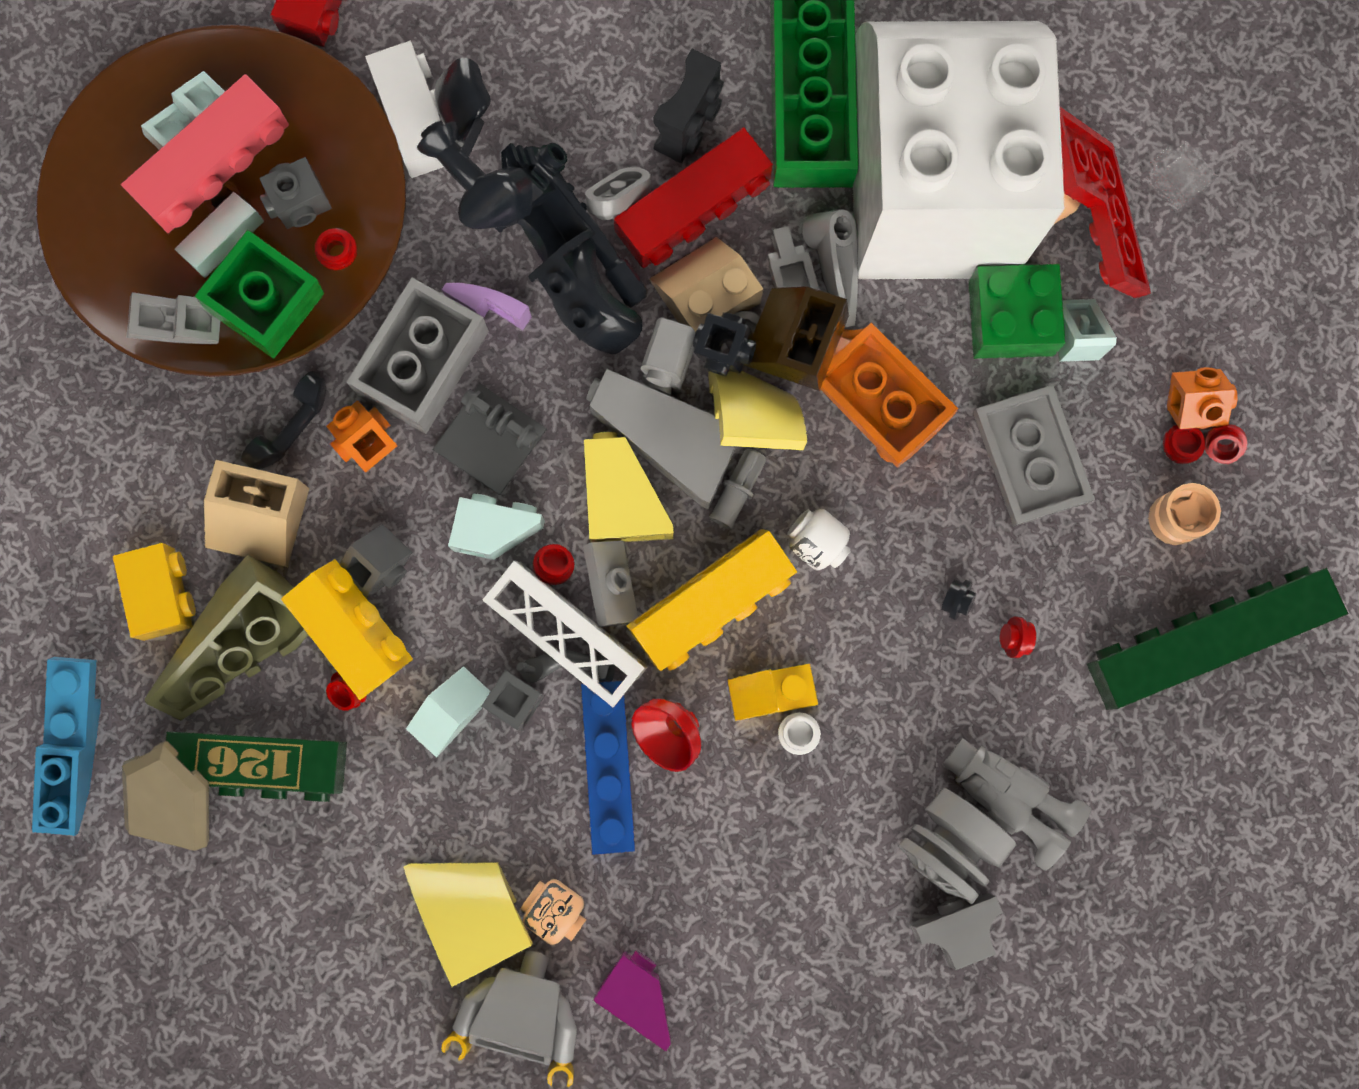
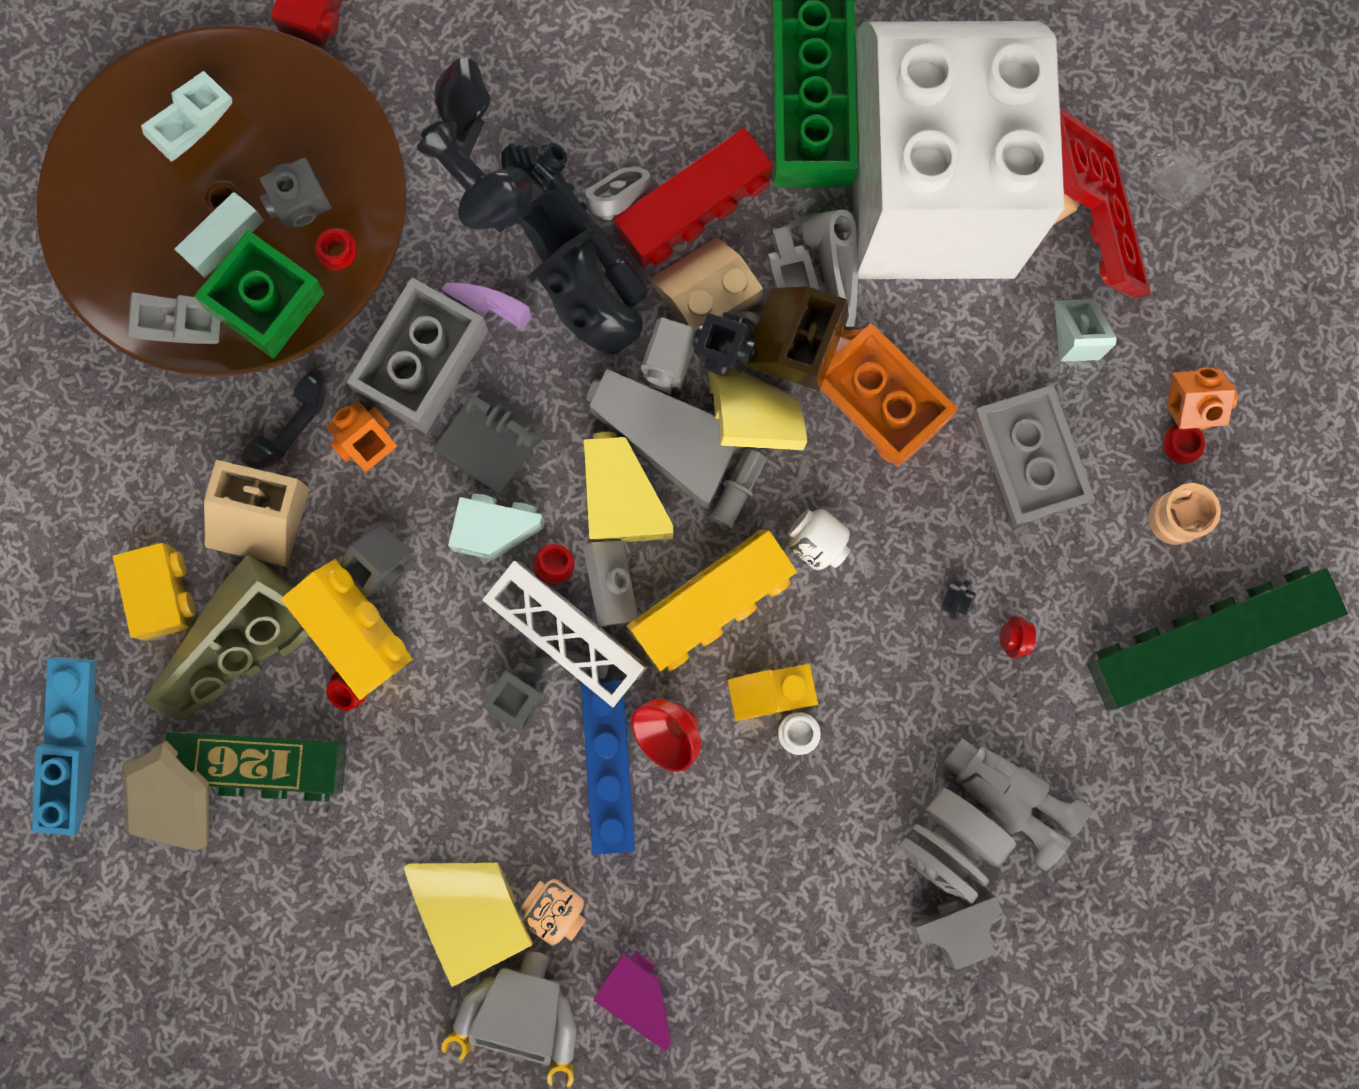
(206, 154): coral brick -> none
(407, 101): white brick -> none
(448, 711): light aqua slope -> none
(686, 112): black brick -> none
(1016, 311): green brick -> none
(1225, 453): red plate -> none

